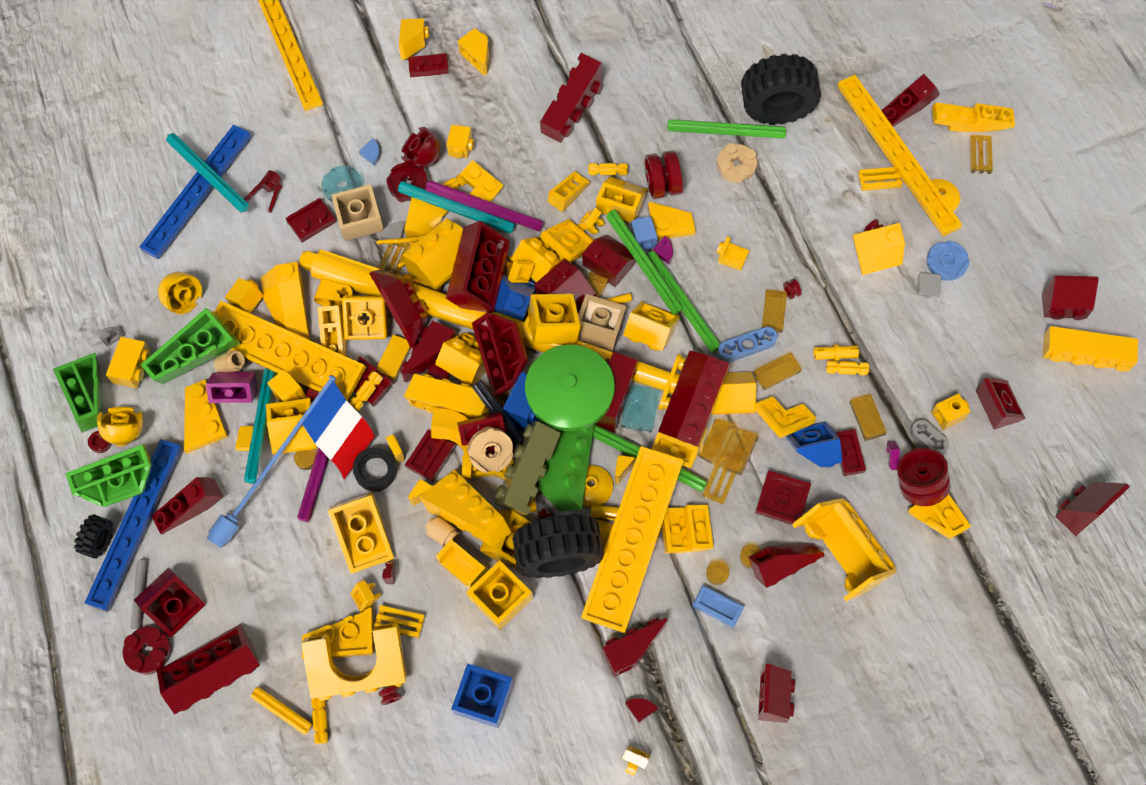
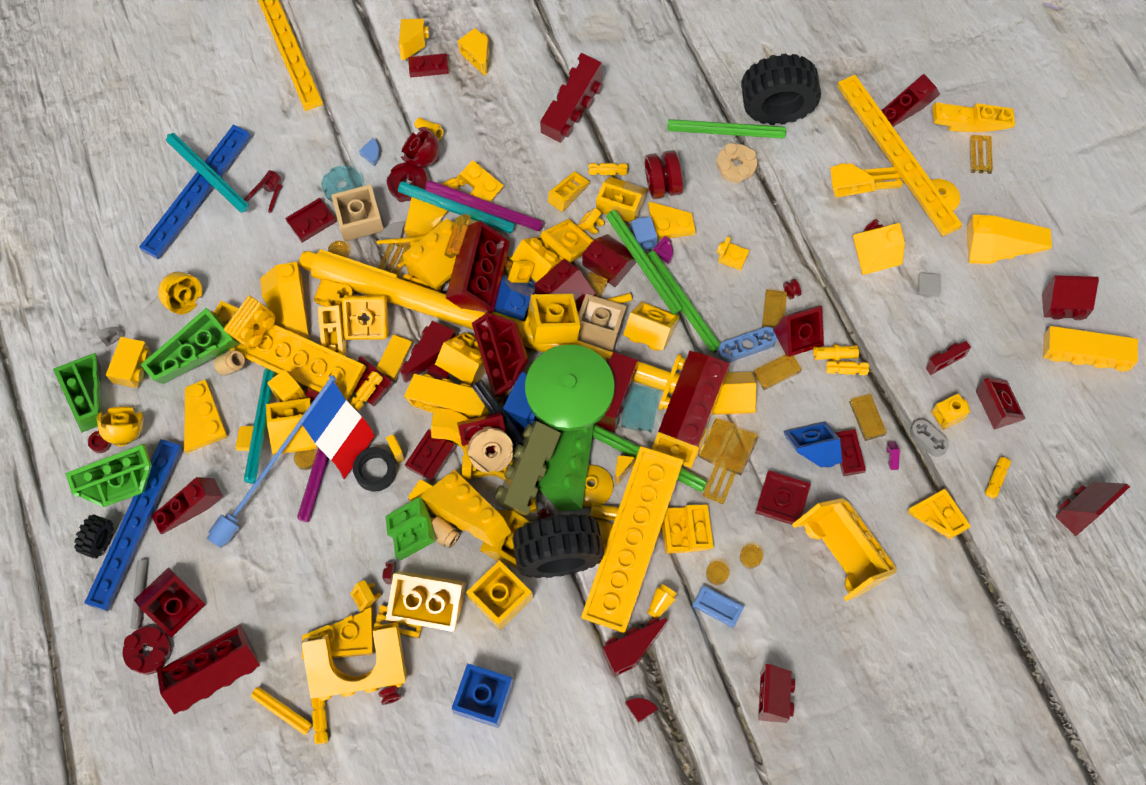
(231, 387): magenta brick -> none
(244, 295): yellow brick -> none
(250, 322): none -> yellow brick
(339, 248): none -> clear yellow tile
(361, 532): yellow slope -> none
(403, 303): dark red wedge -> none
(410, 528): none -> bright green slope
(425, 600): none -> yellow slope
(433, 127): none -> yellow cone
(457, 235): none -> clear yellow tile
(460, 141): yellow brick -> none
(460, 564): yellow panel -> none
(636, 758): tile -> none
(661, 601): none -> yellow cone
(780, 561): dark red slope -> none
(784, 421): yellow plate -> none
(801, 331): none -> dark red slope
(850, 180): none -> yellow slope
(923, 477): dark red wheel -> none
(948, 260): medium blue tile -> none
(953, 354): none -> dark red plate
(998, 477): none -> yellow axle
(999, 238): none -> yellow wedge

